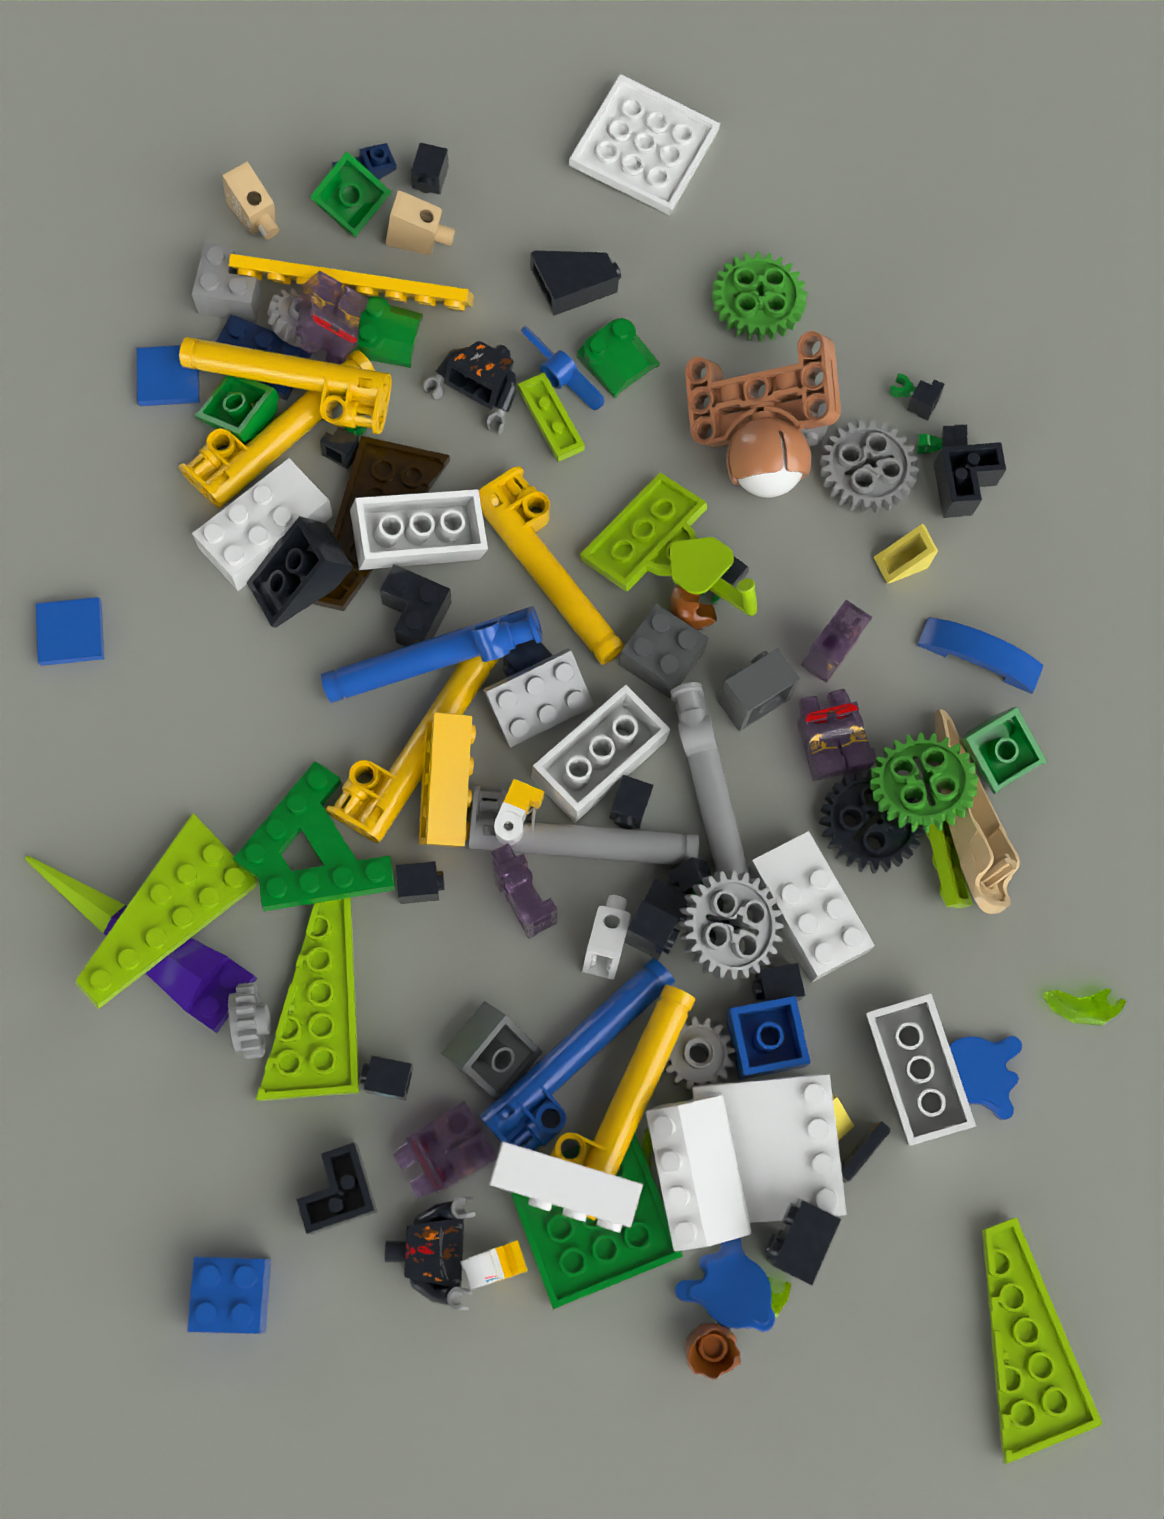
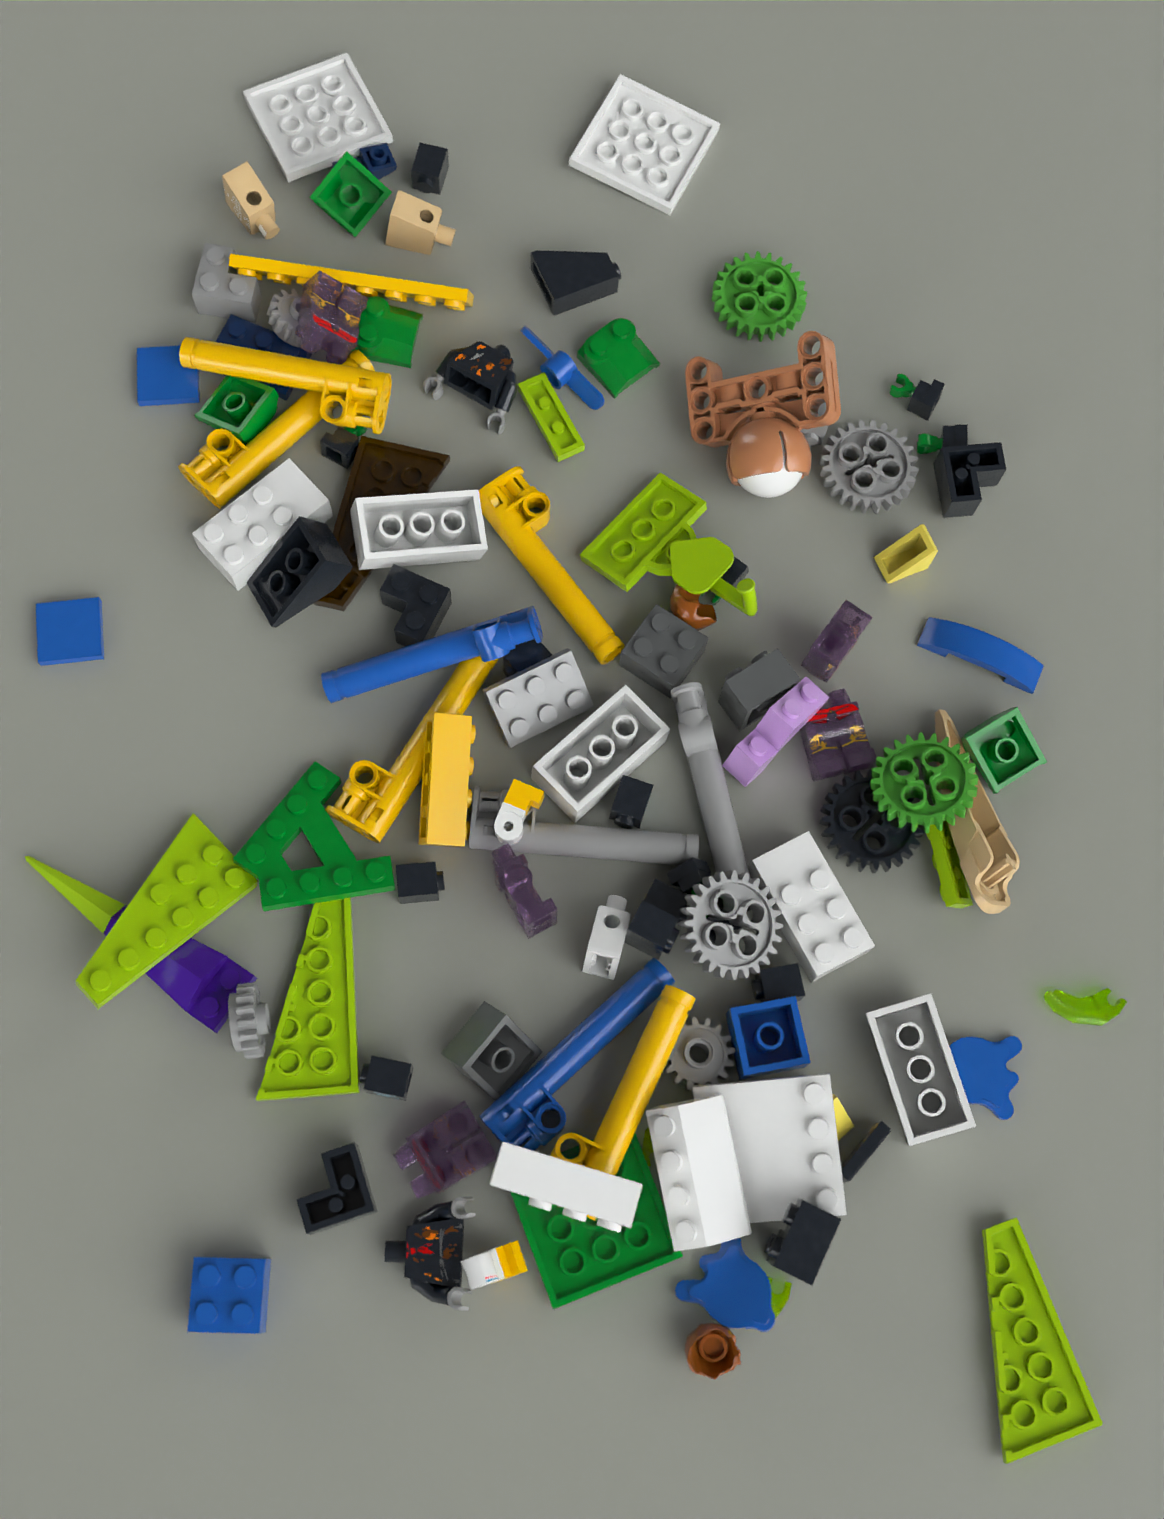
(317, 116): none -> white plate
(774, 731): none -> lavender arch

